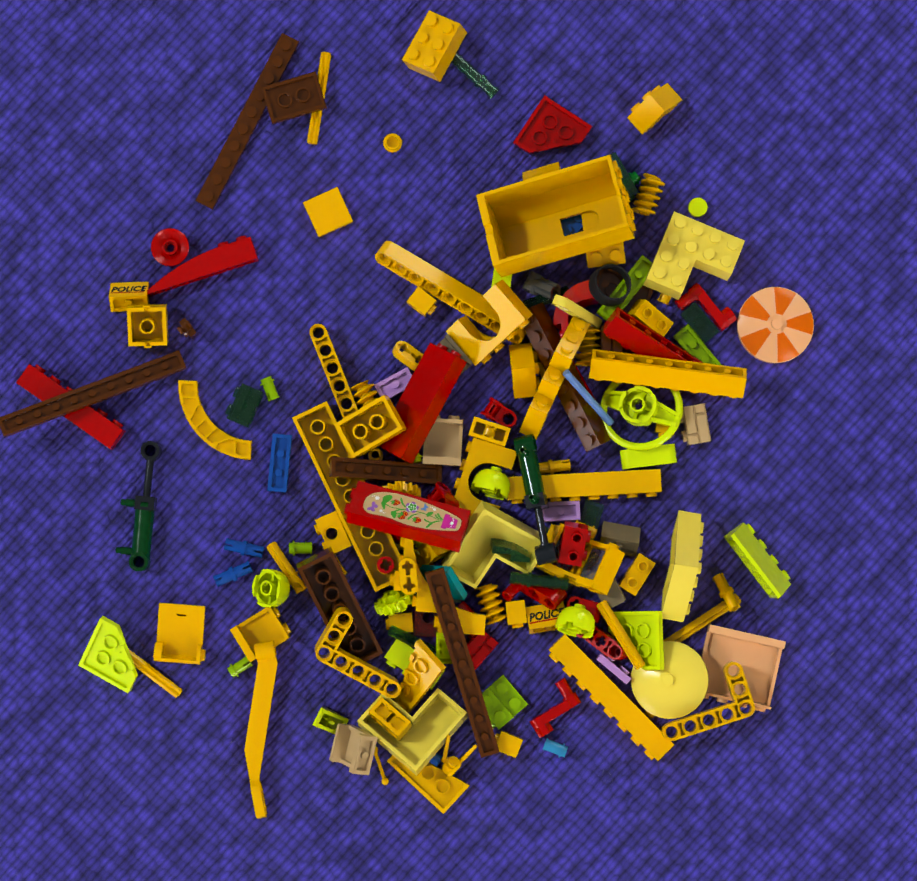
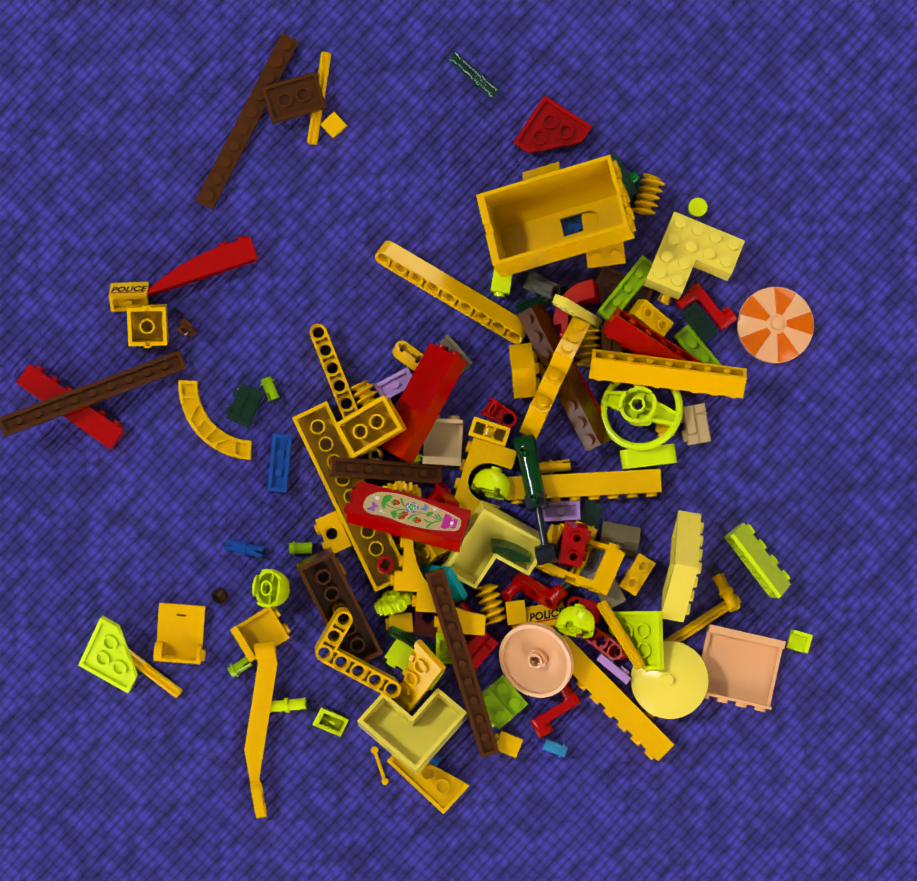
(144, 514): dark green piece -> none
(160, 245): red dish -> none
(219, 595): none -> dark brown hinge
(233, 573): blue pin -> none
(286, 567): yellow axle -> none
(289, 705): none -> neon yellow pin
(328, 212): yellow tile -> none
(333, 125): none -> yellow tile
(353, 748): tan panel -> none
(390, 719): yellow brick -> none
(392, 142): yellow plate -> none
(413, 576): yellow beam -> none
(422, 302): yellow brick -> none
(434, 46): yellow brick -> none
(452, 763): yellow plant -> none
(512, 315): yellow arch -> none
(536, 659): none -> light nougat dish
(539, 580): clear green pin -> none
(588, 397): medium blue bar -> none
(601, 297): black tyre -> none
(654, 107): yellow brick -> none
(716, 712): yellow beam -> none
(799, 641): none -> neon yellow panel

